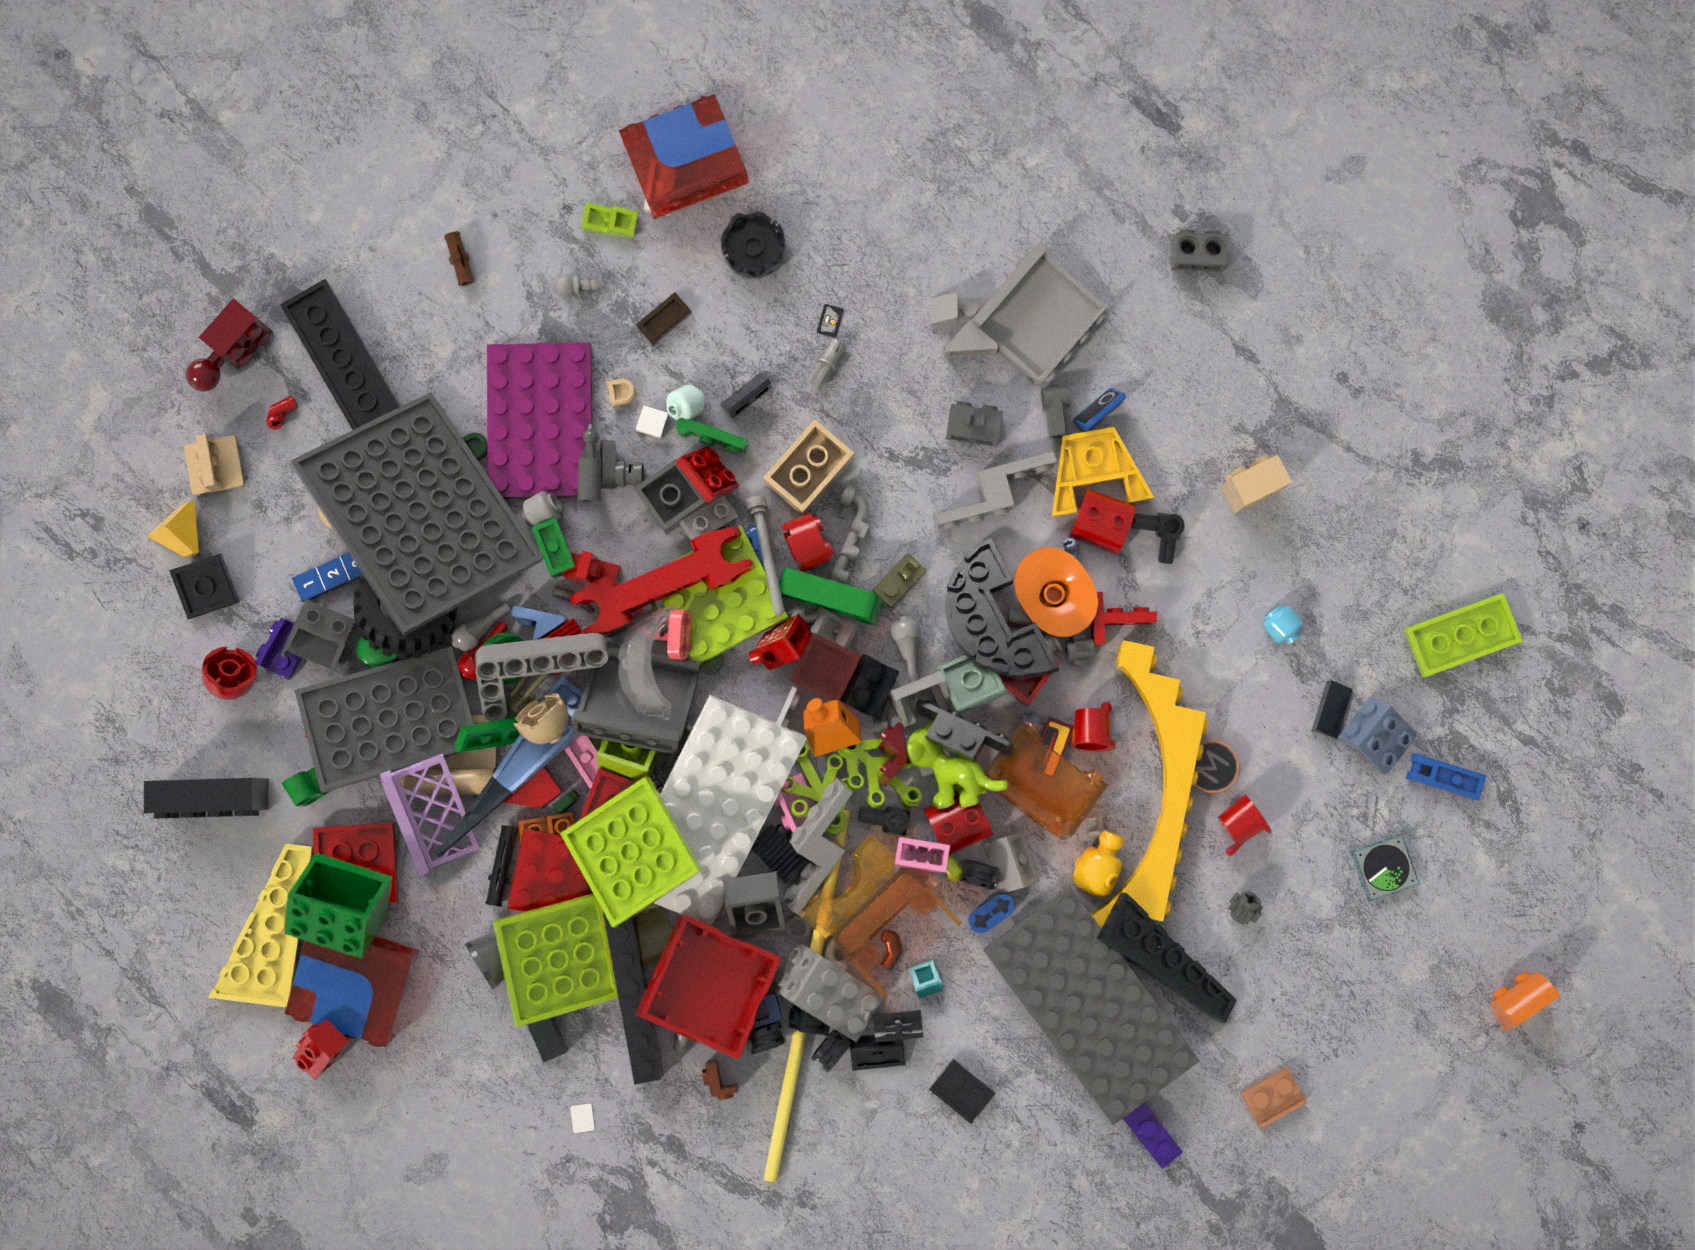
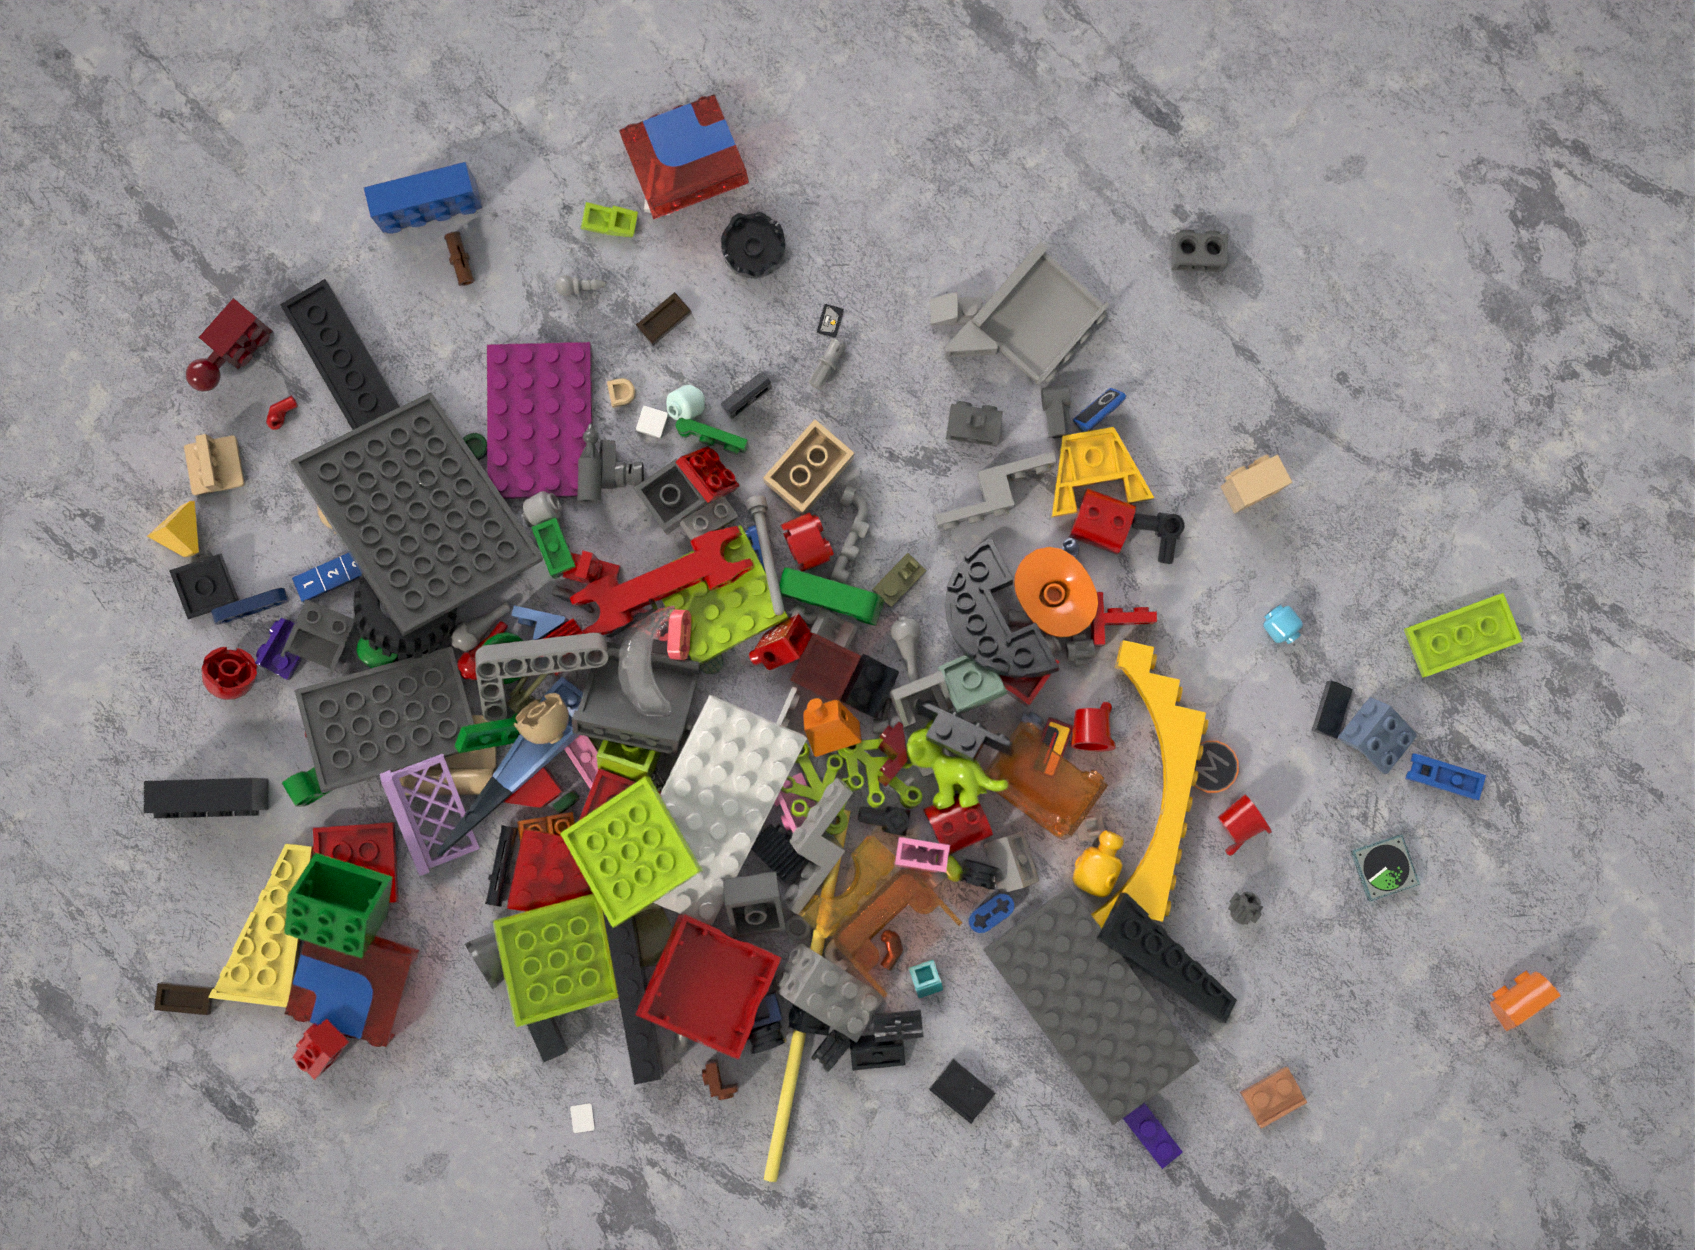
(183, 998): none -> dark brown tile
(249, 606): none -> dark blue beam
(423, 198): none -> blue brick

